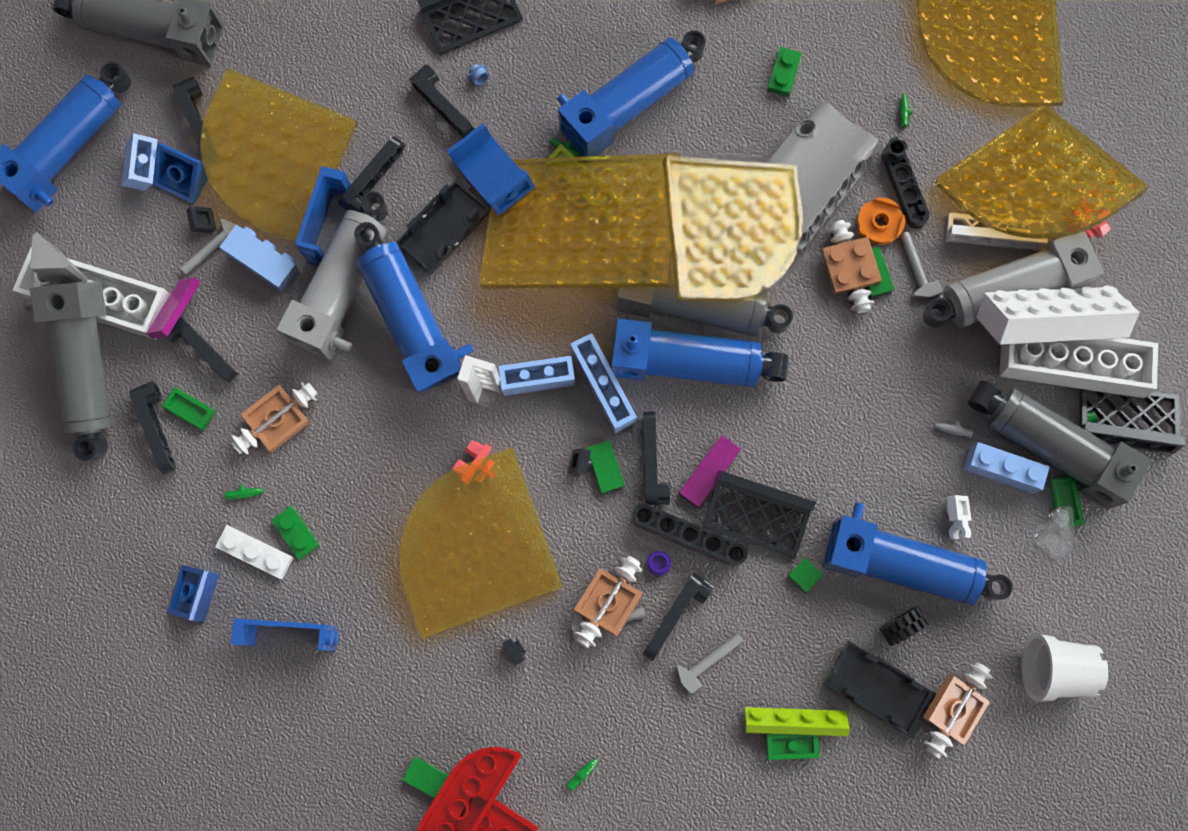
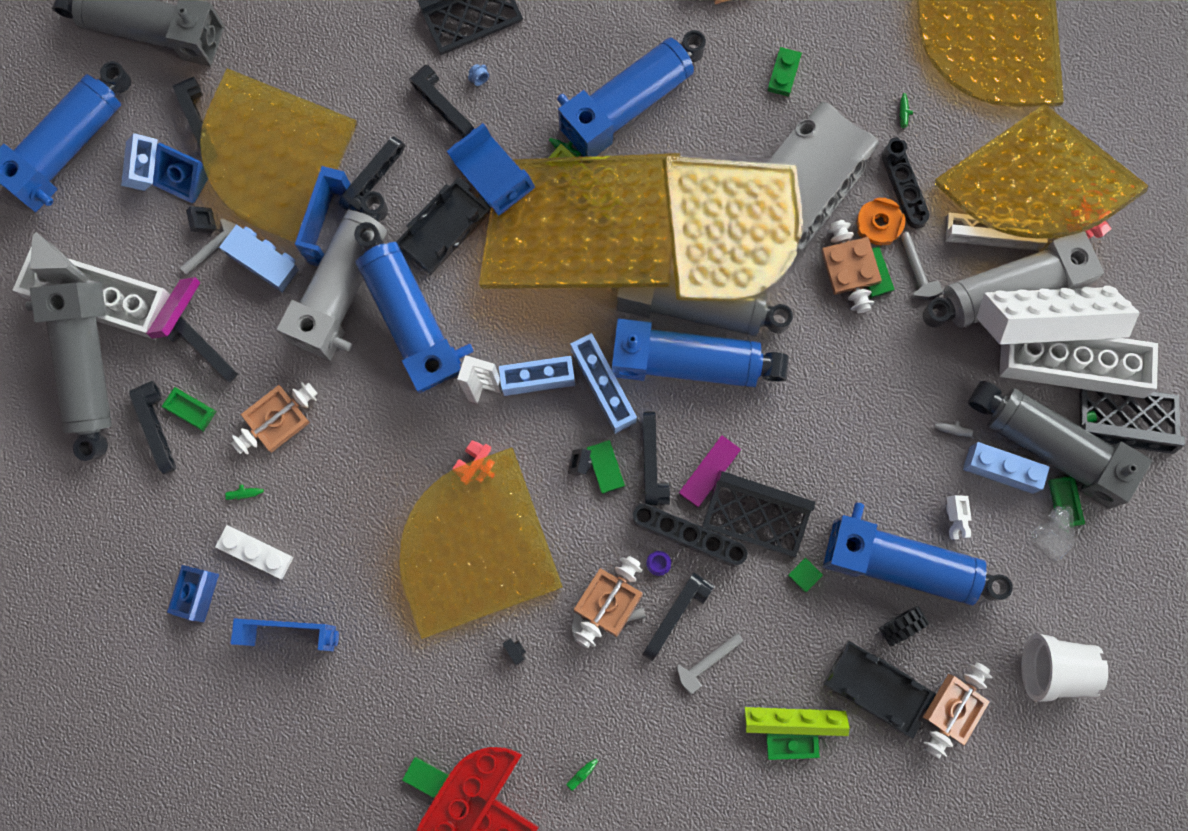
(295, 532): green plate -> none

